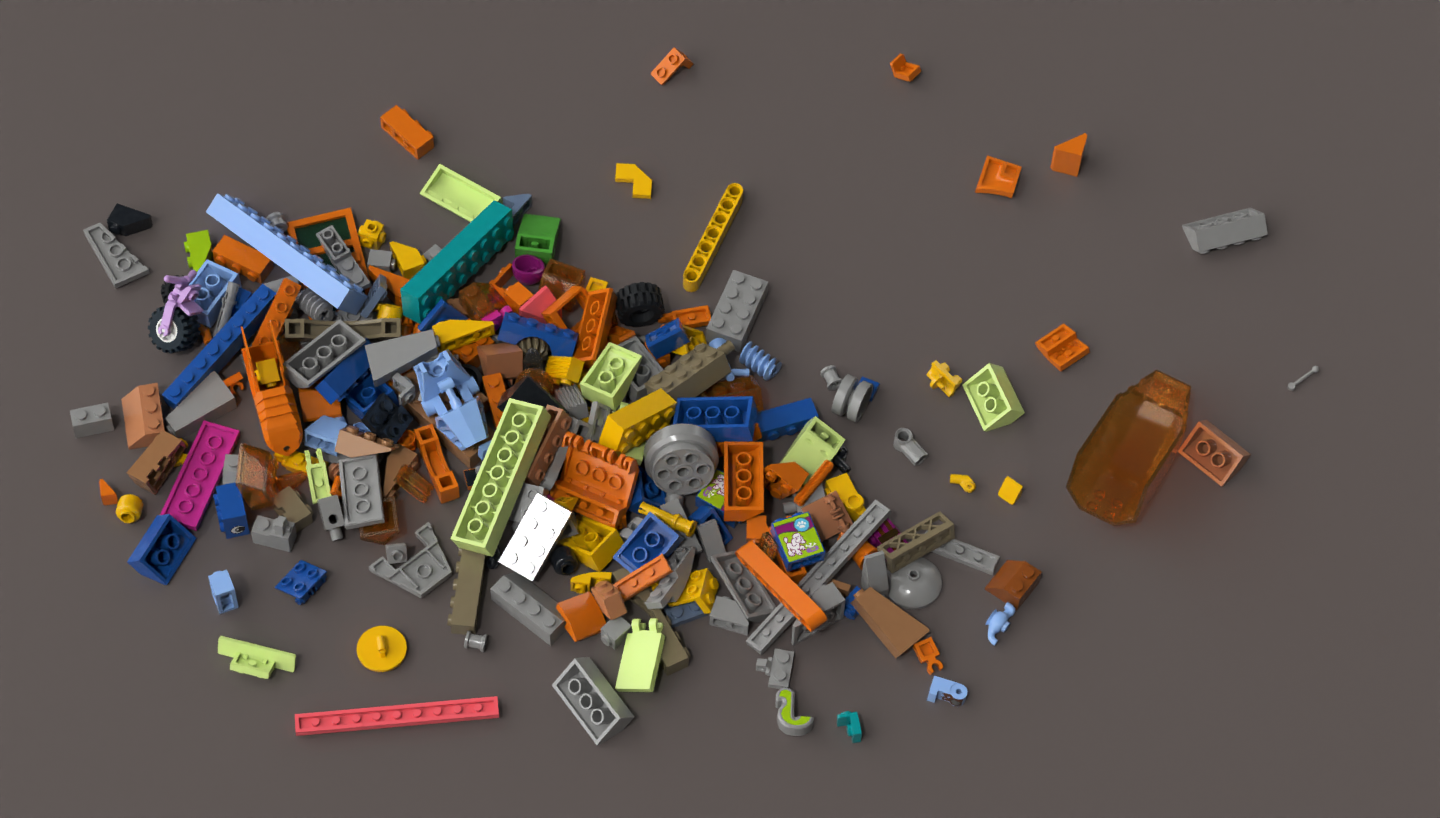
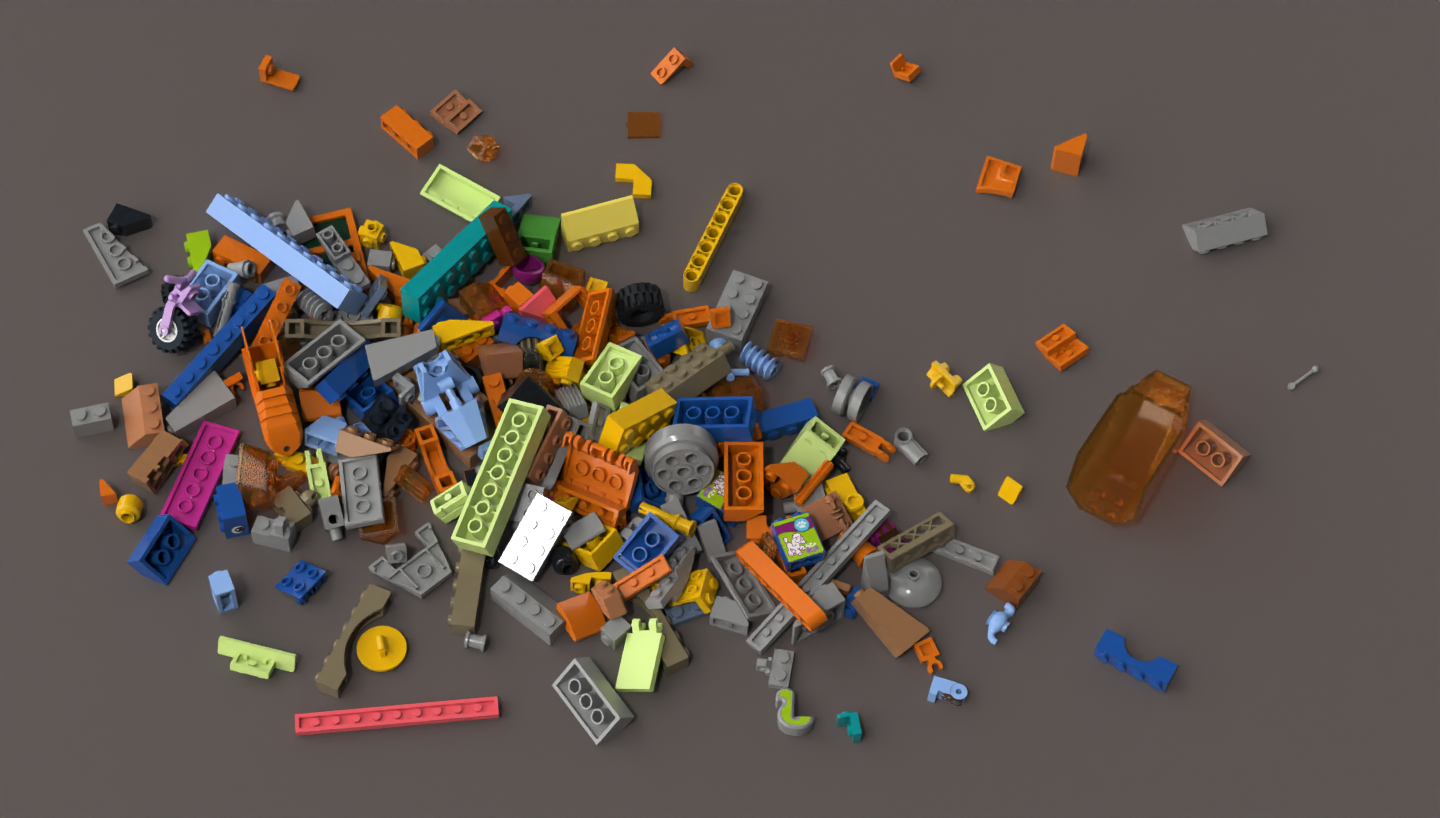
(124, 385): none -> yellow slope
(244, 268): none -> light grey cone
(277, 77): none -> orange bracket
(299, 224): none -> light grey slope
(309, 497): none -> dark tan hinge
(372, 607): none -> dark tan arch
(451, 502): none -> yellowish green brick
(455, 112): none -> nougat slope
(483, 147): none -> clear orange brick
(502, 236): none -> reddish brown brick
(550, 348): none -> yellow slope
(583, 530): none -> light grey slope
(599, 223): none -> light yellow slope
(643, 125): none -> clear orange piece
(720, 317): none -> orange tile
(790, 335): none -> clear orange plate
(868, 441): none -> orange hinge
(1156, 673): none -> blue arch

